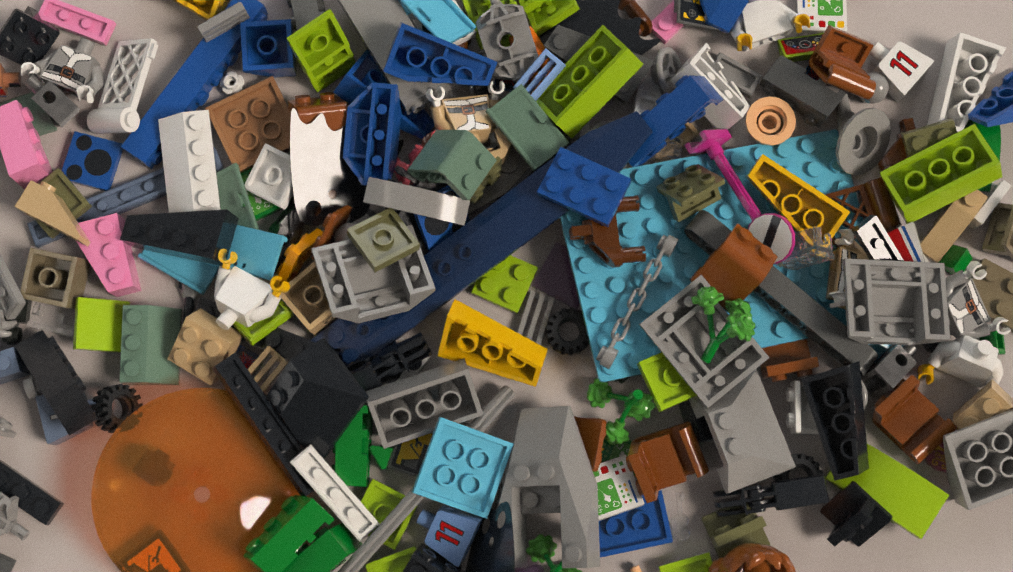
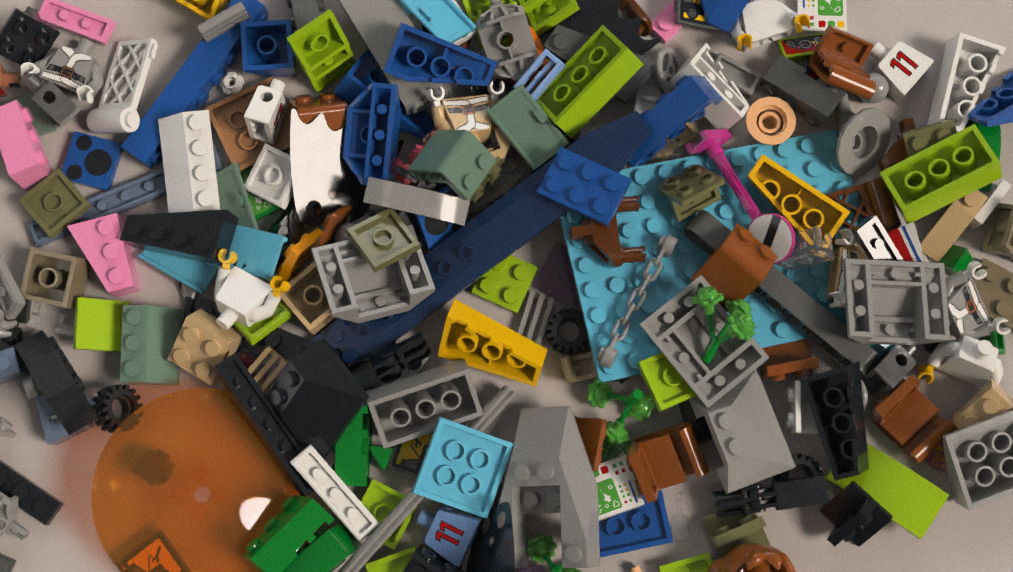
(50, 209): tan slope -> none
(266, 112): none -> white torso
(578, 368): none -> dark tan bracket

